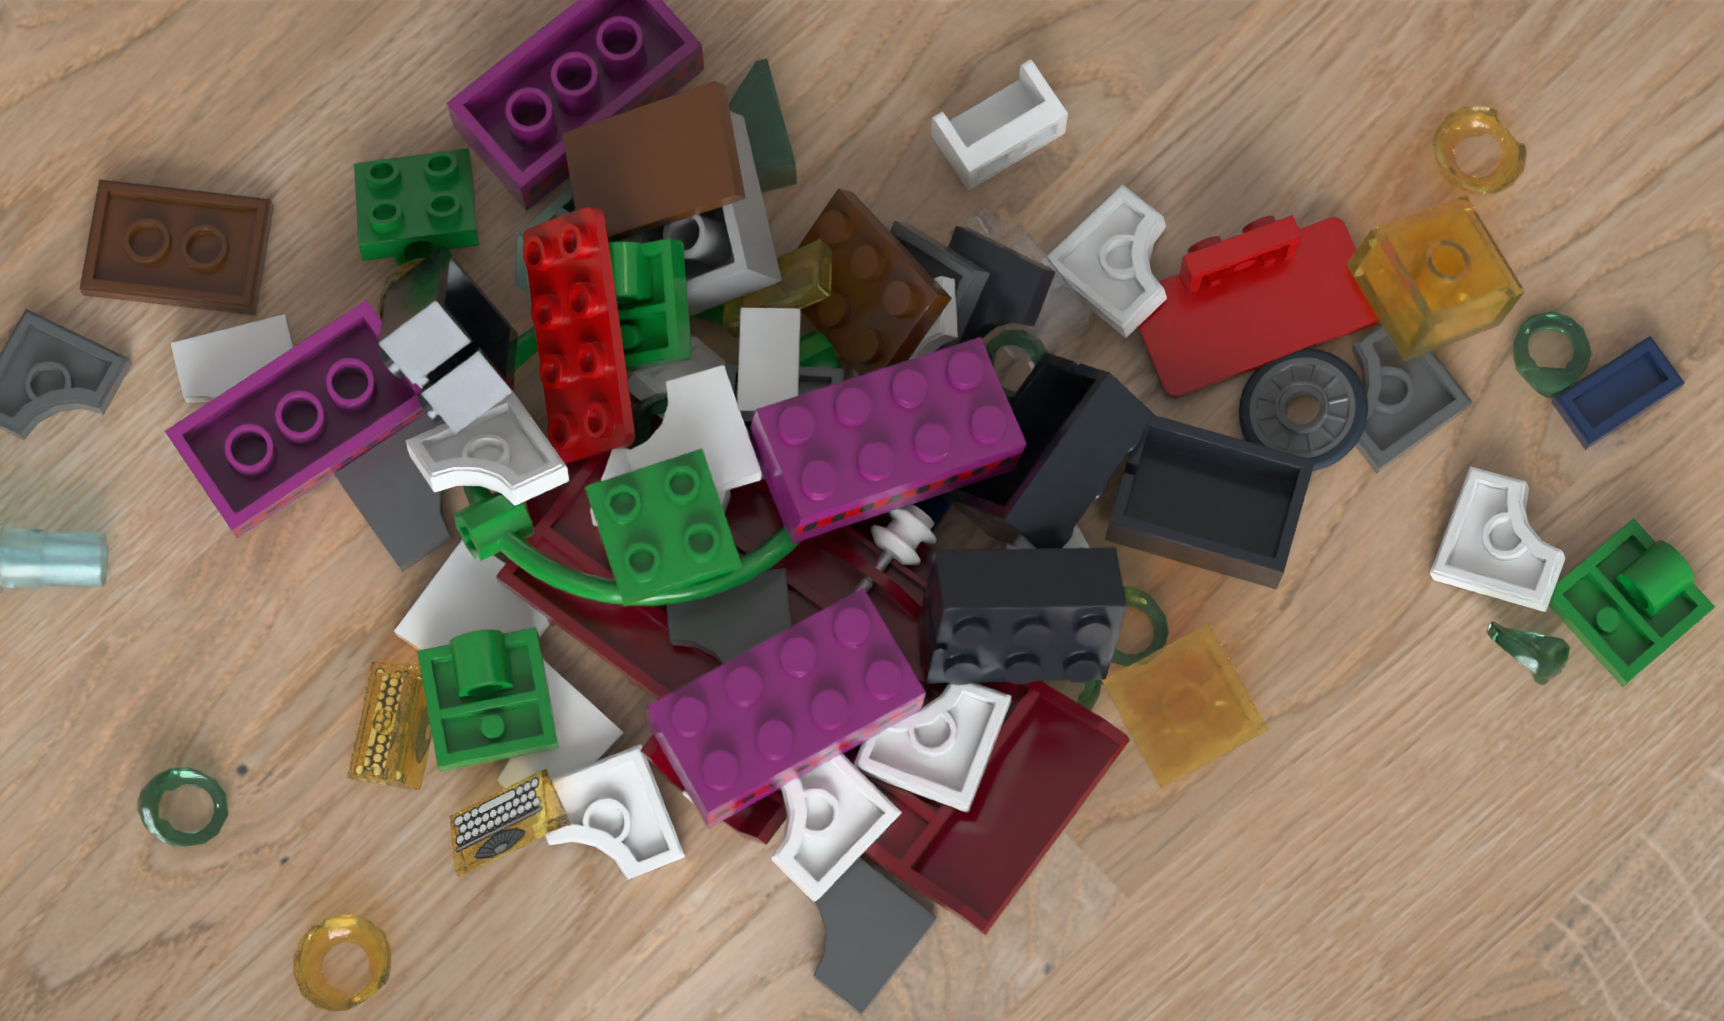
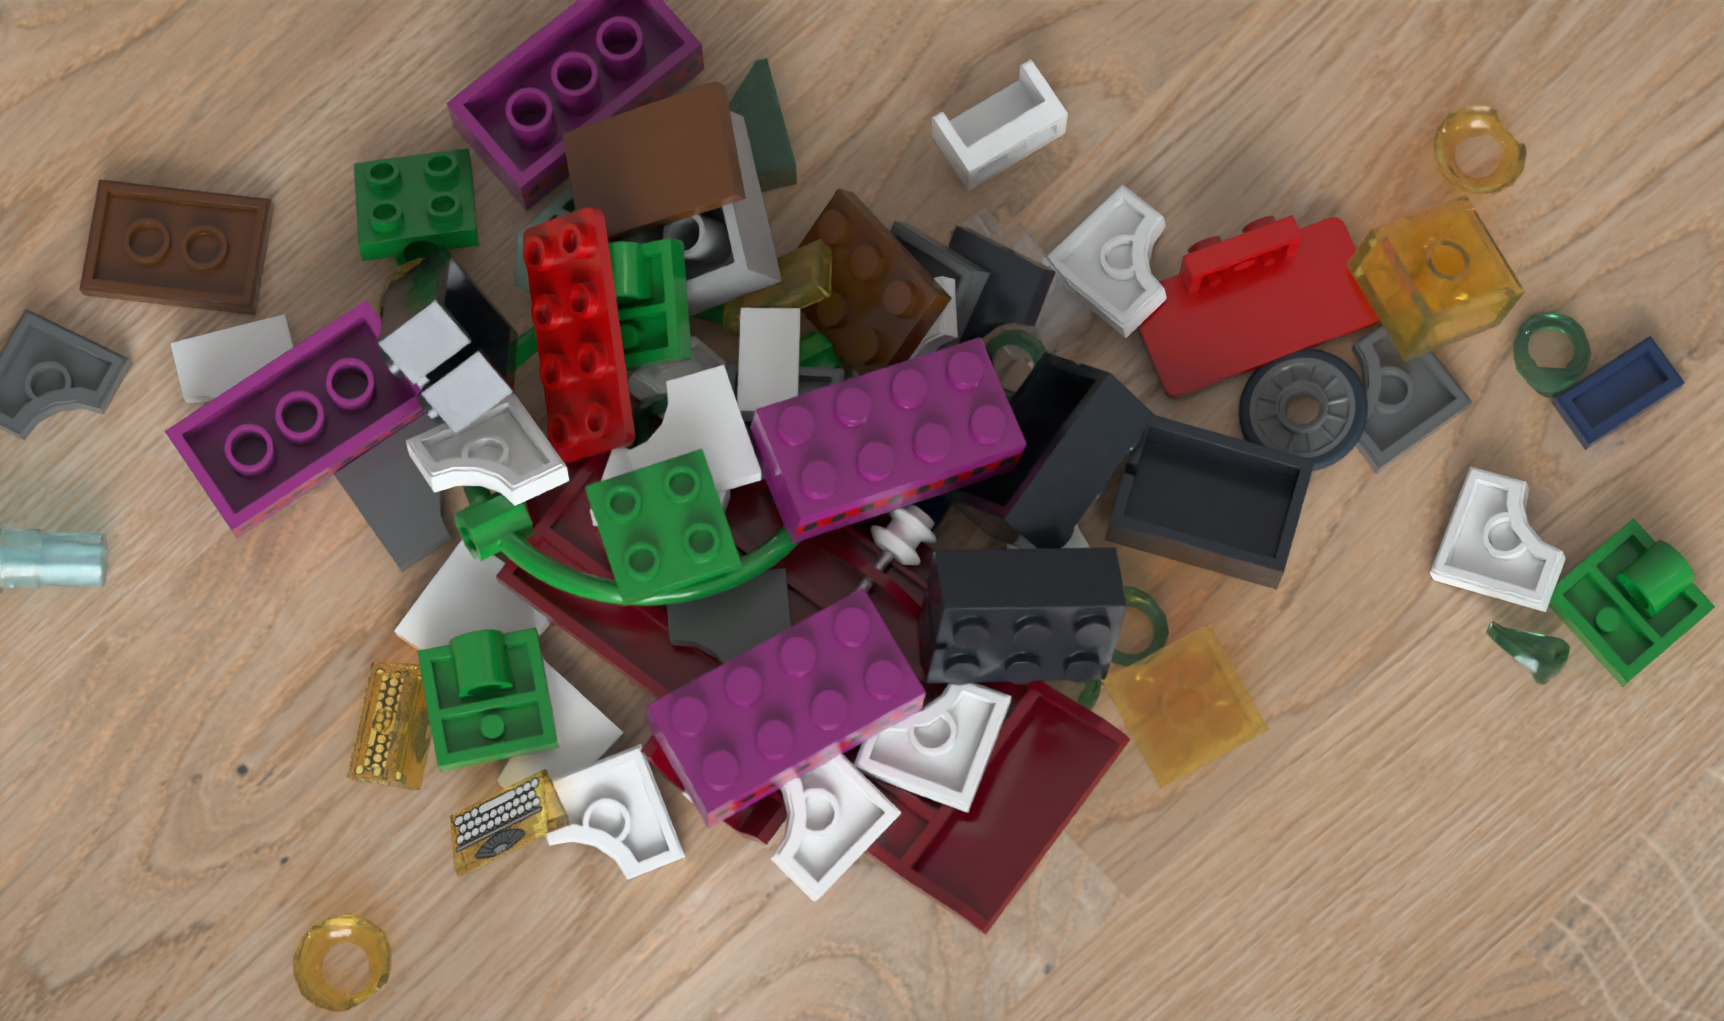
(171, 780): clear green piece -> none
(868, 934): dark grey tile -> none

